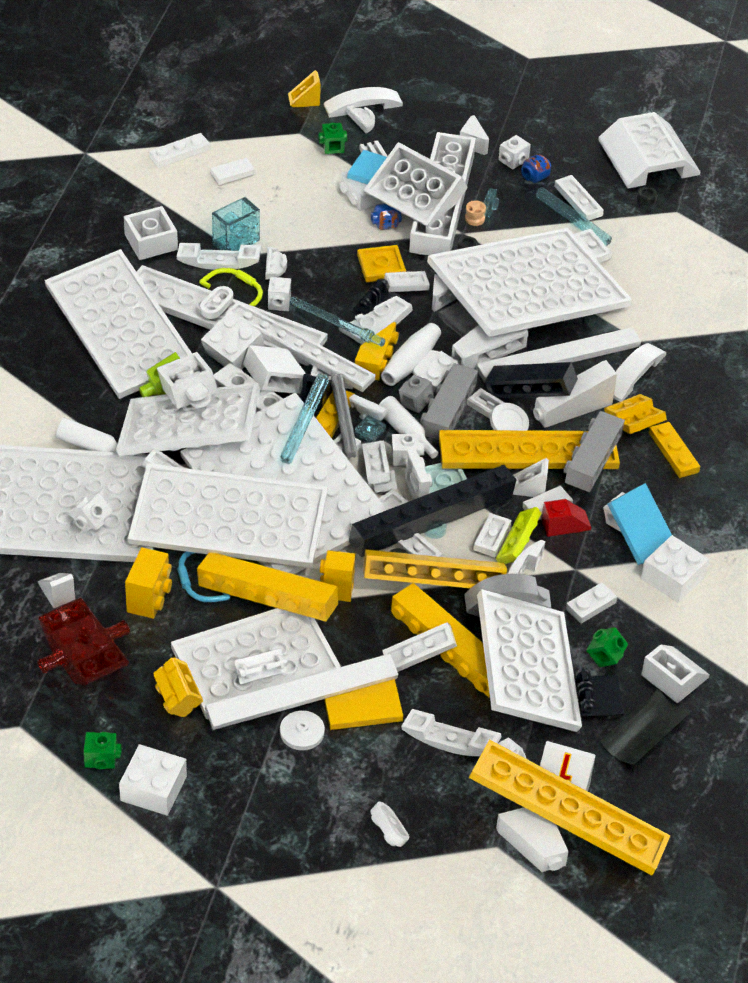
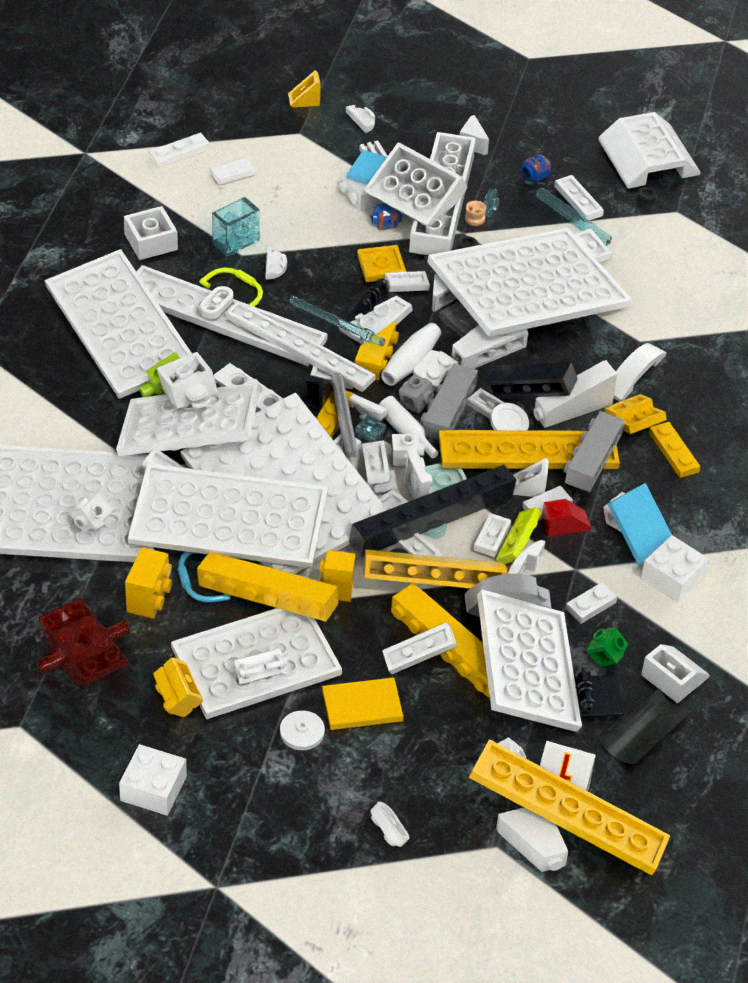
(58, 589): white slope -> none
(85, 436): white piece -> none
(101, 750): green brick -> none
(214, 259): white slope -> none
(230, 340): white brick -> none
(274, 369): white brick -> none
(279, 289): white brick -> none
(301, 691): white tile -> none
(304, 418): clear light blue axle -> none
(333, 138): green brick -> none
(362, 97): white slope -> none
(447, 737): white slope -> none
(514, 152): white brick -> none
(569, 351): white tile -> none

